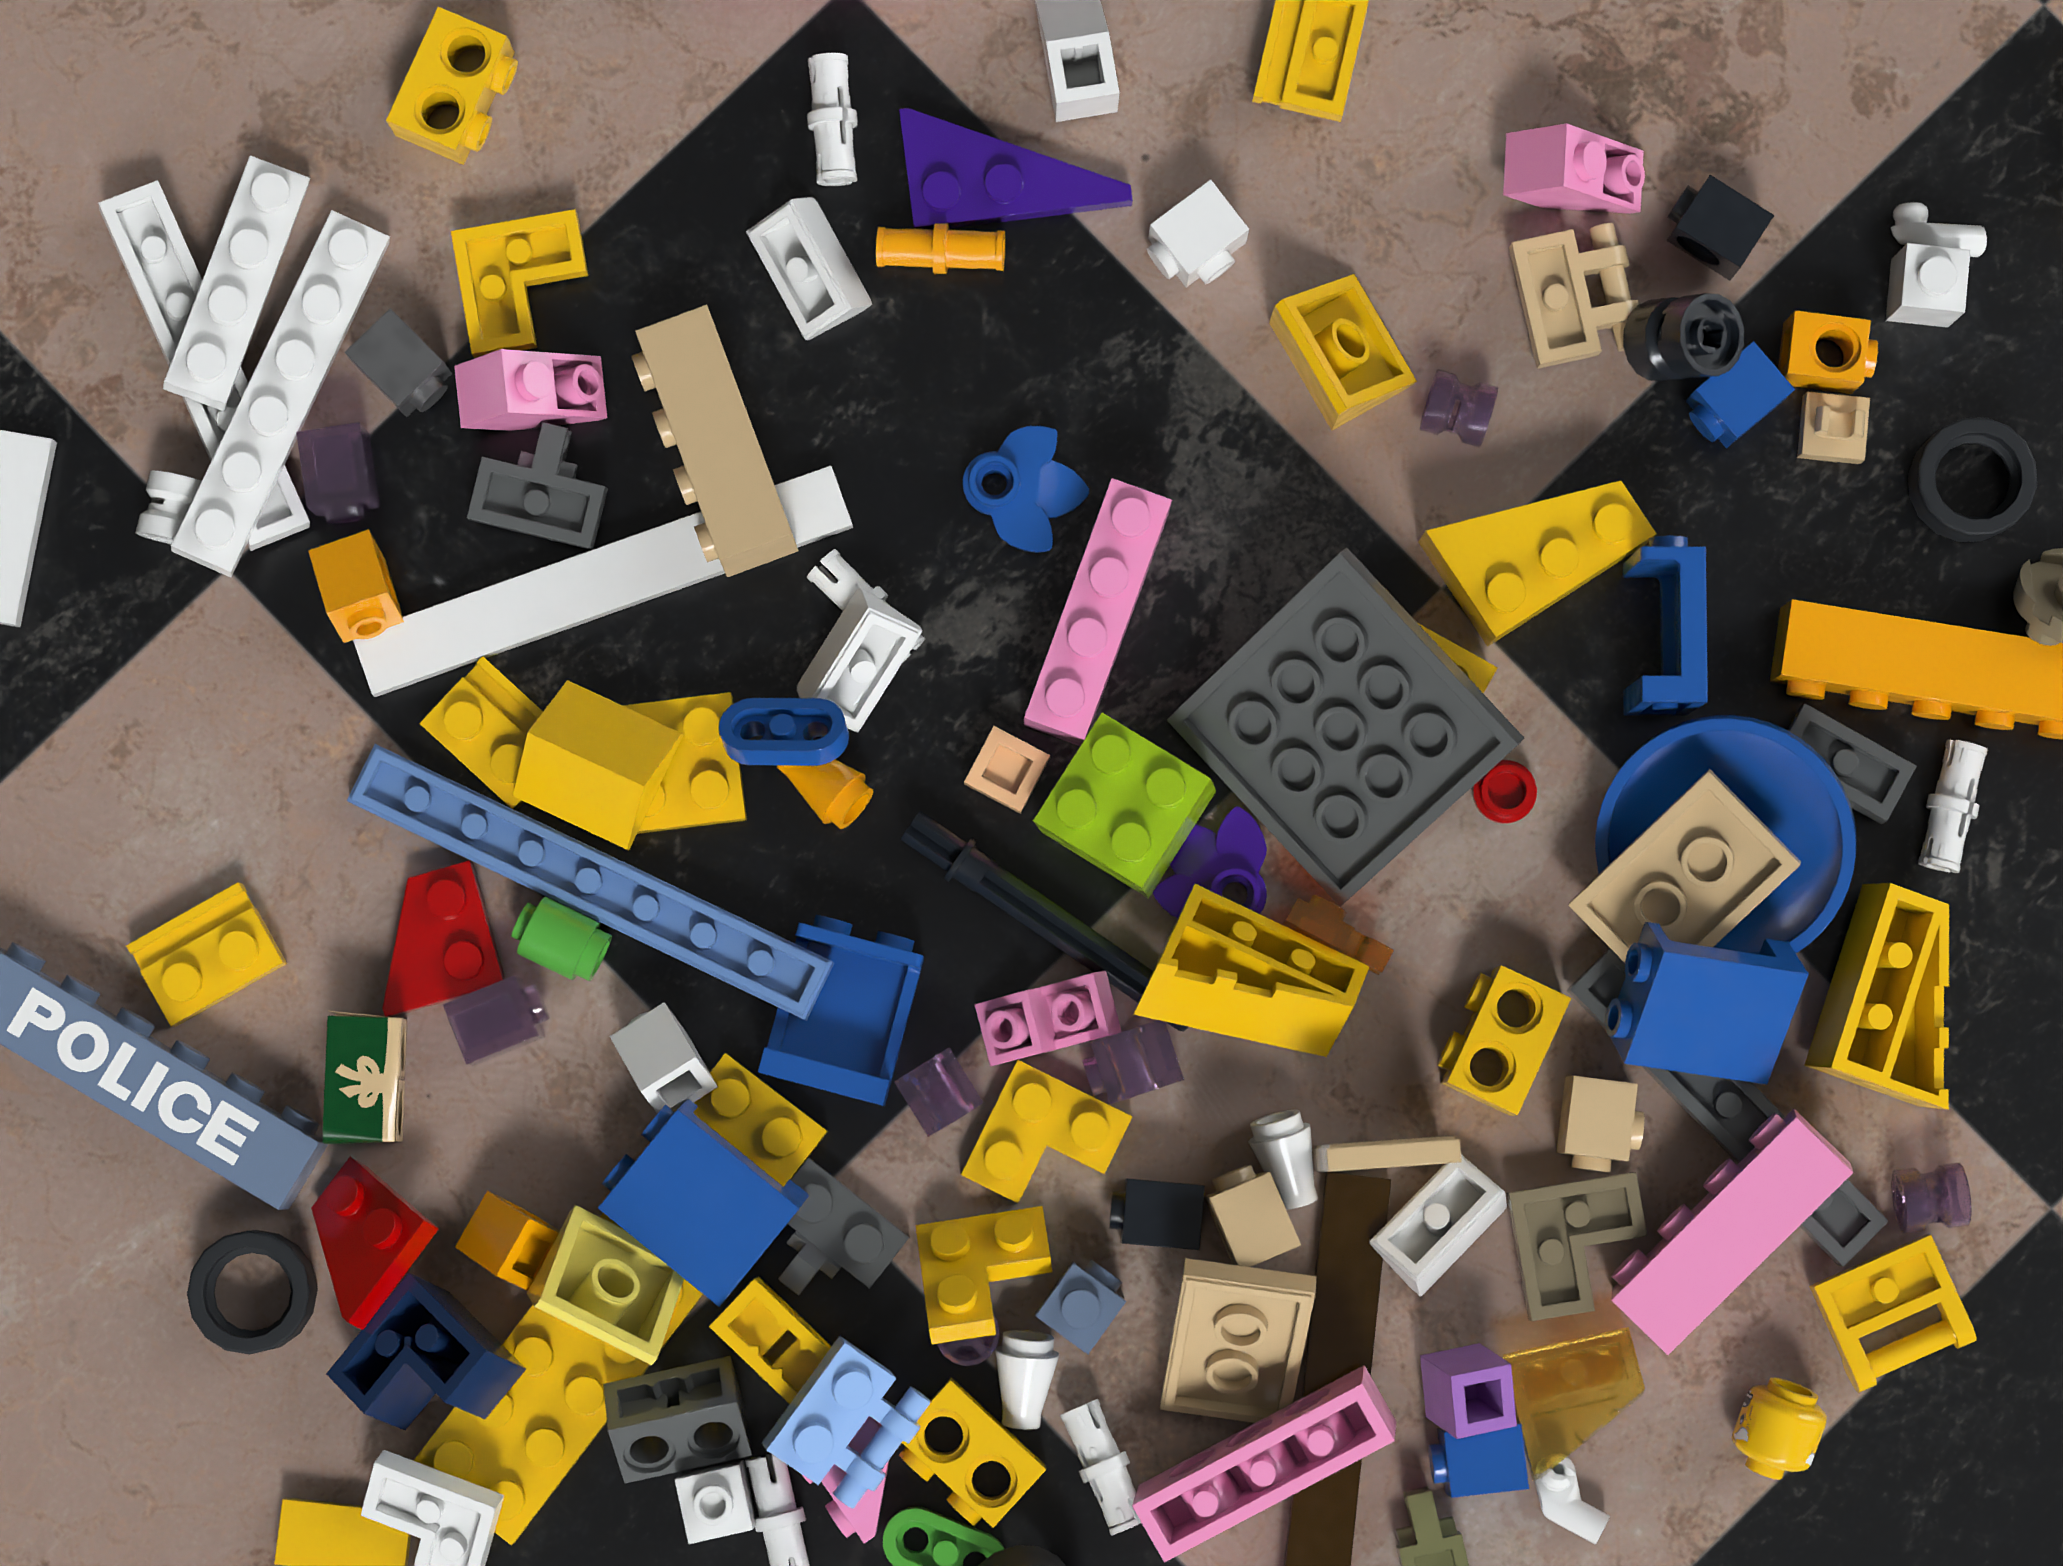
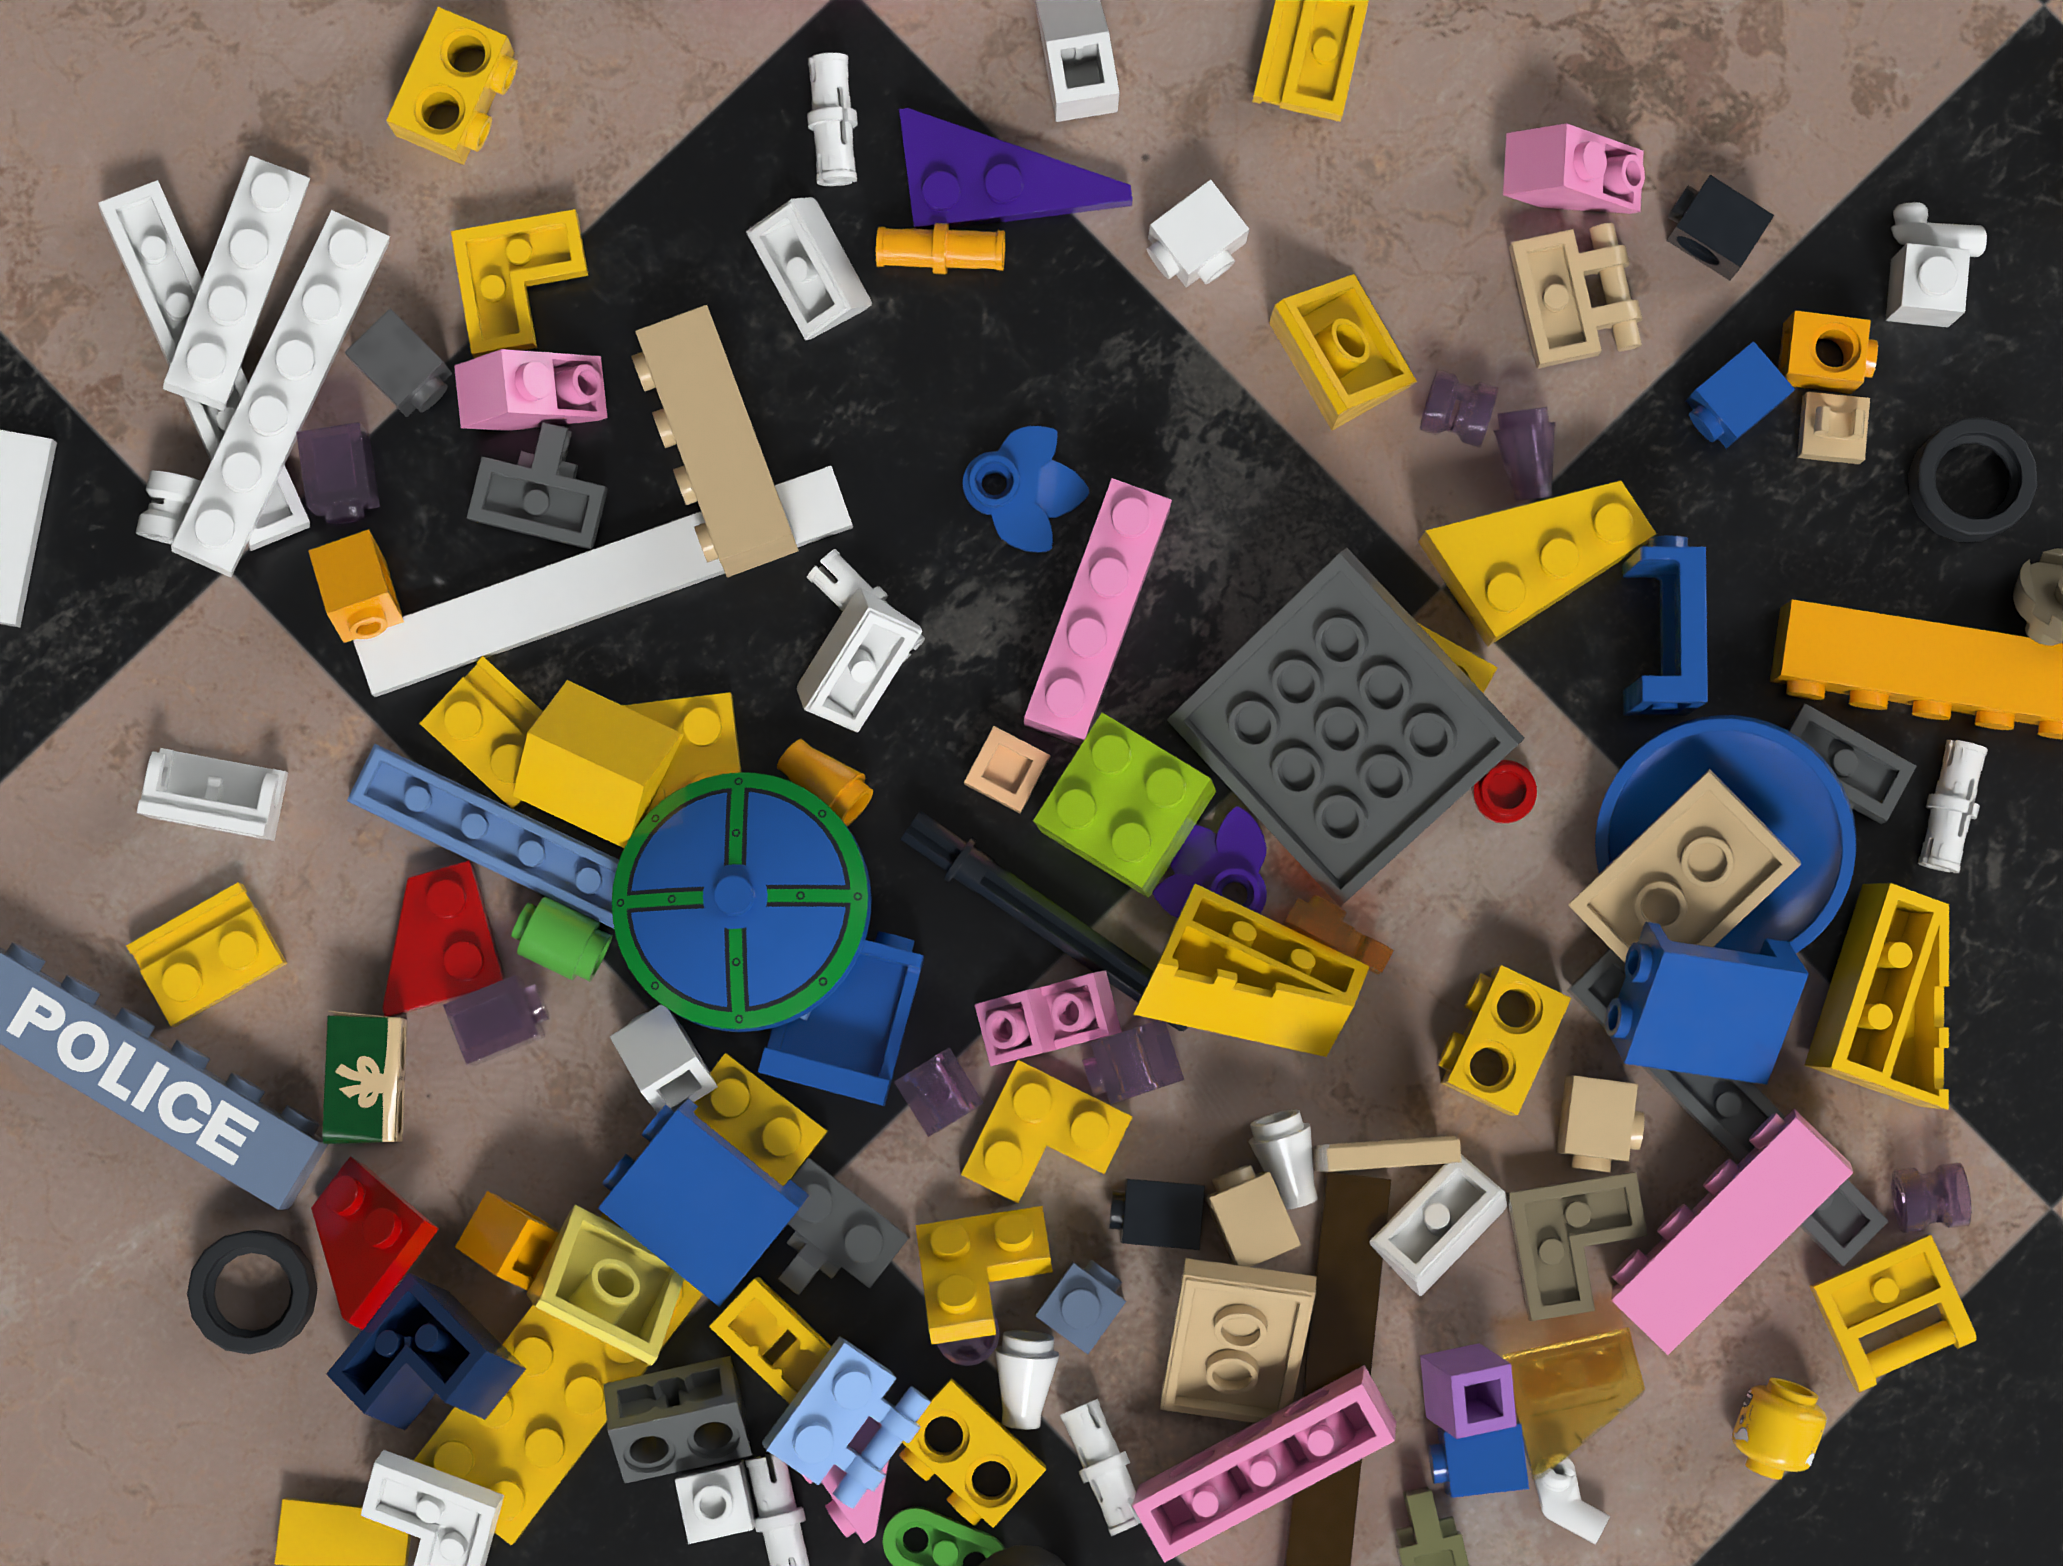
(213, 794): none -> white hinge
(741, 902): none -> dish
(786, 731): blue plate -> none
(1527, 451): none -> clear purple cone
(1683, 337): black wheel -> none

